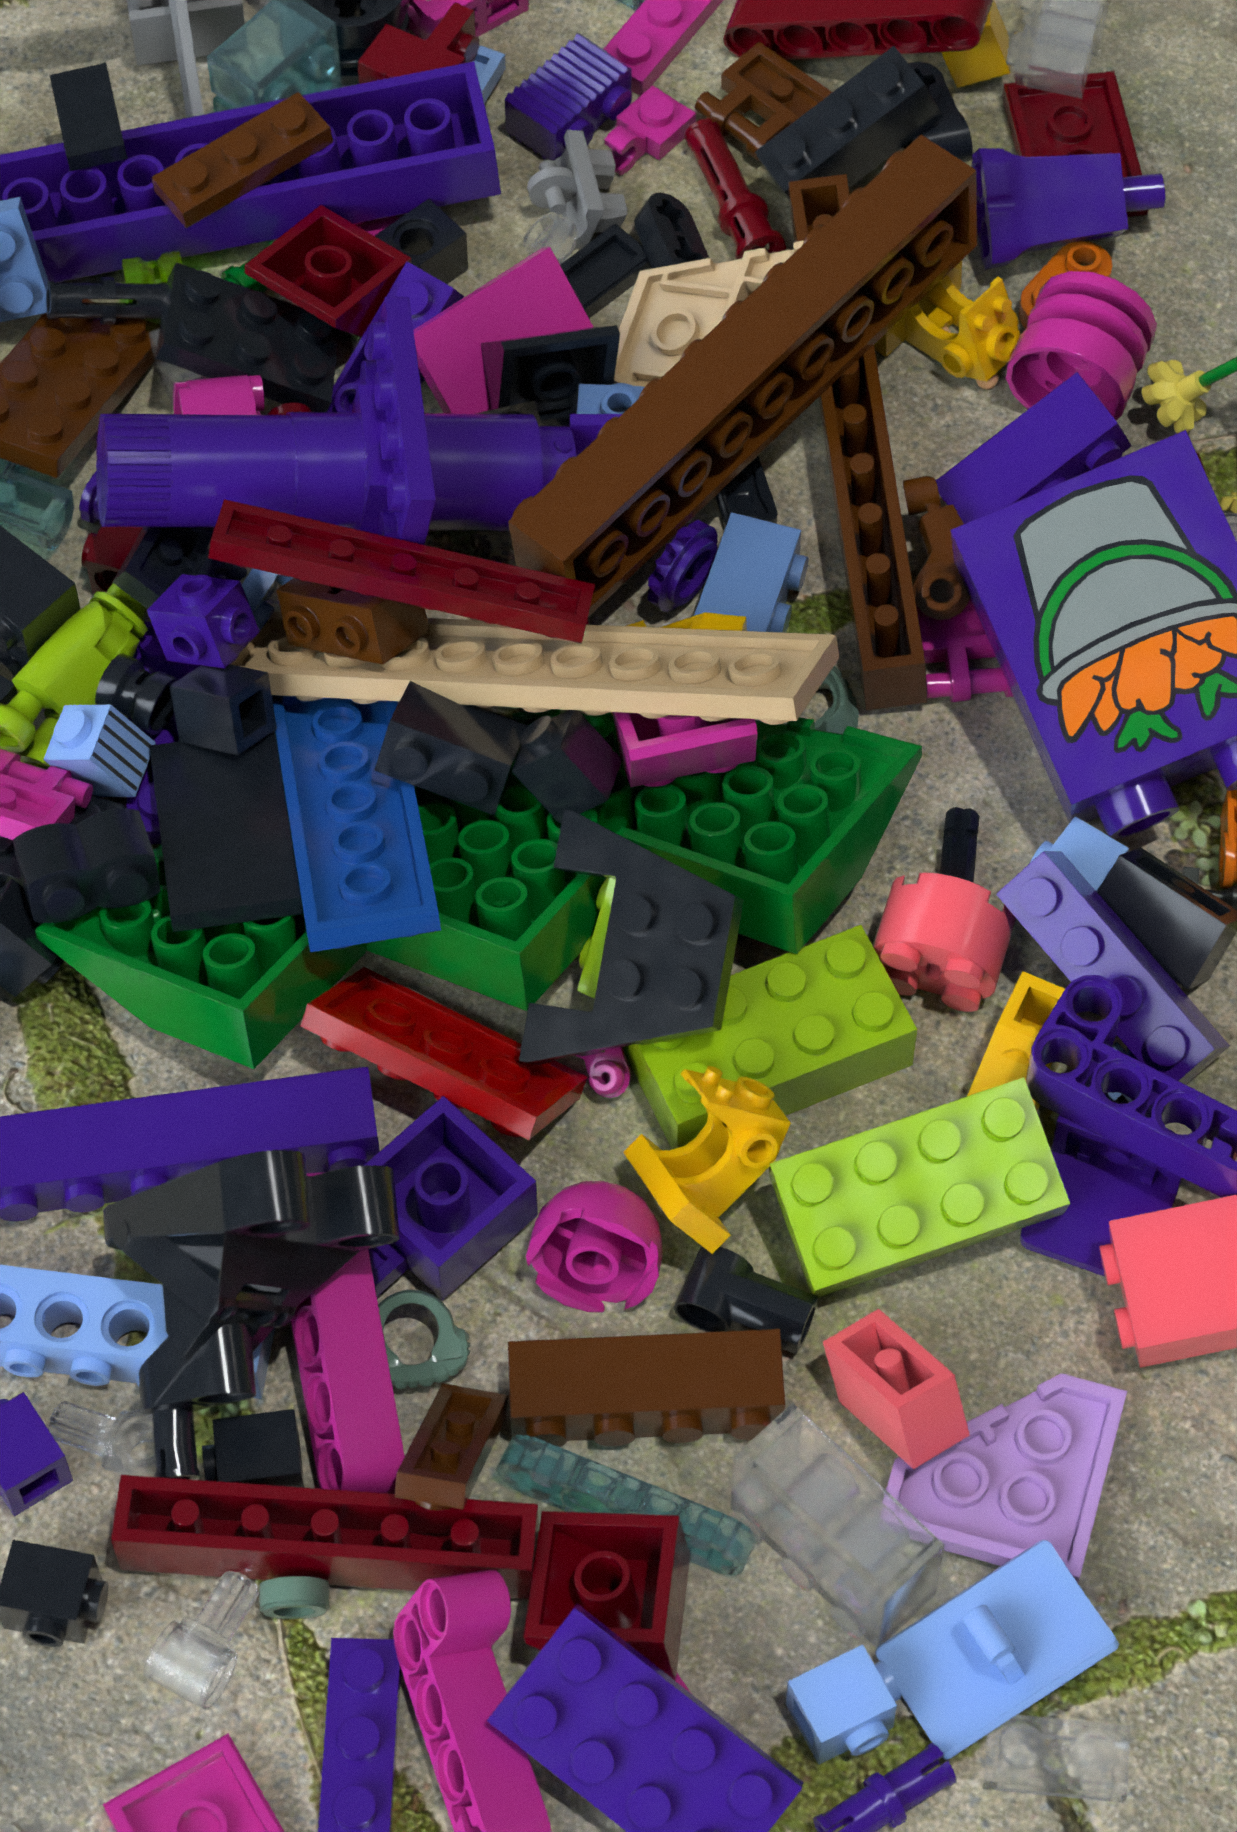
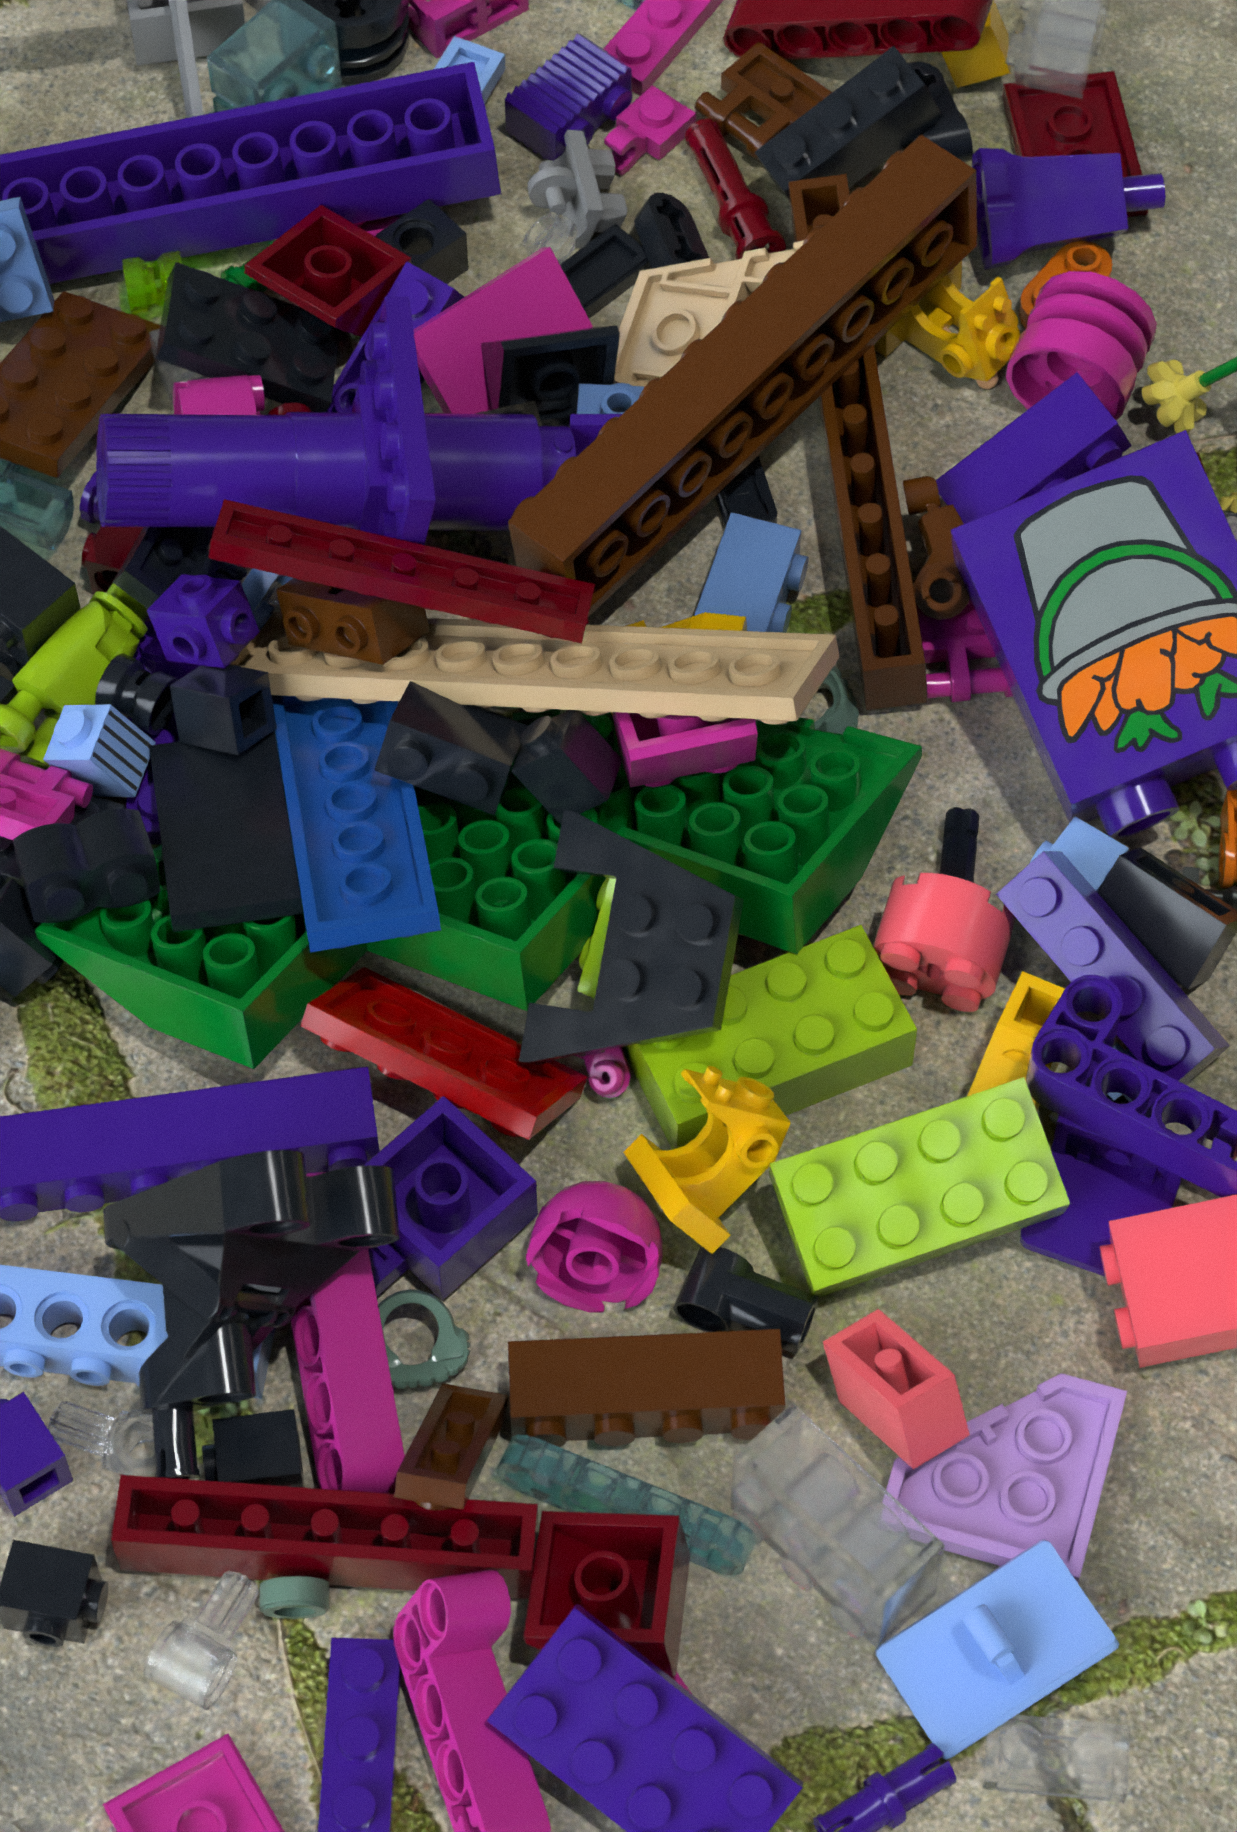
(65, 300): black pin -> none
(88, 117): black tile -> none
(242, 159): reddish brown plate -> none
(401, 53): dark red brick -> none
(683, 566): dark purple gear -> none
(844, 1705): light blue brick -> none

